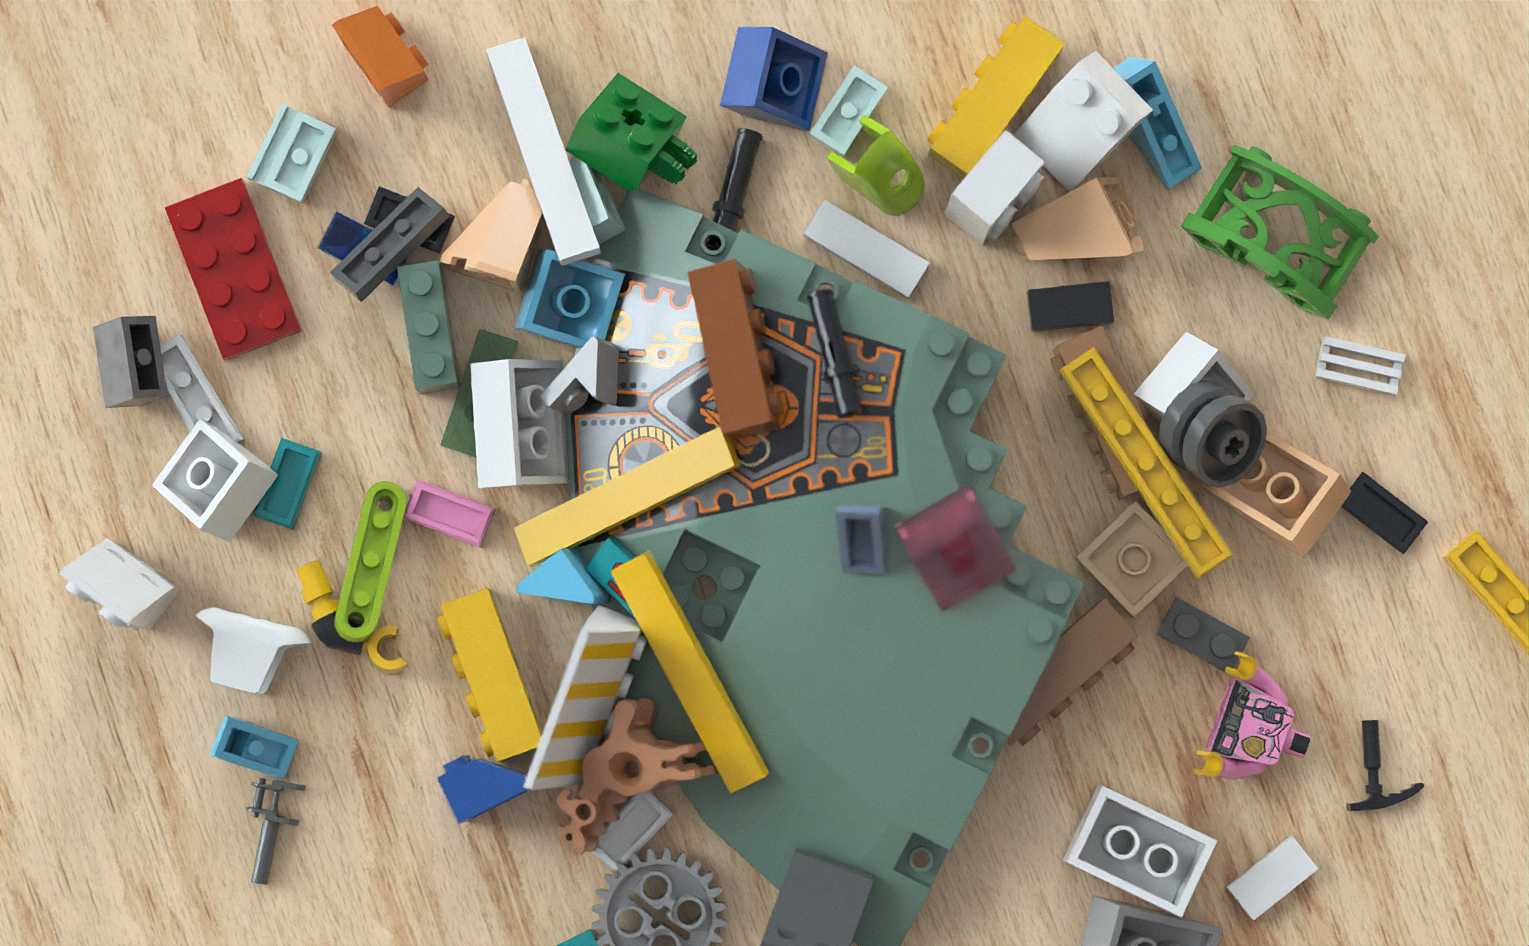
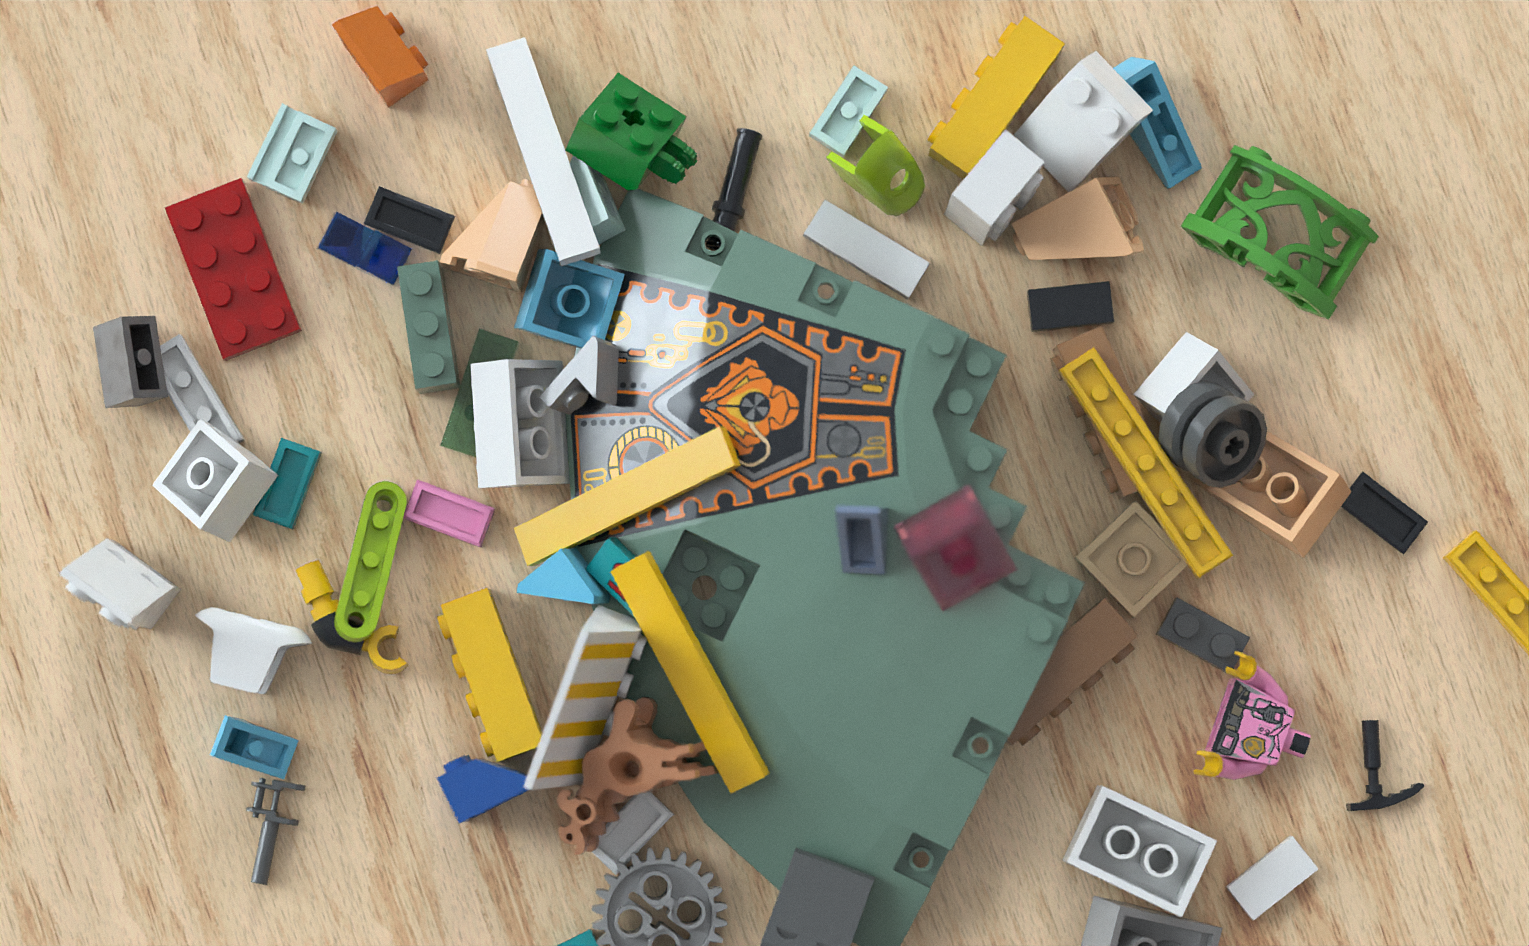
(389, 244): dark grey plate -> none
(735, 350): dark orange brick -> none
(773, 77): blue slope -> none
(838, 371): black pin -> none
(1393, 373): white tile -> none

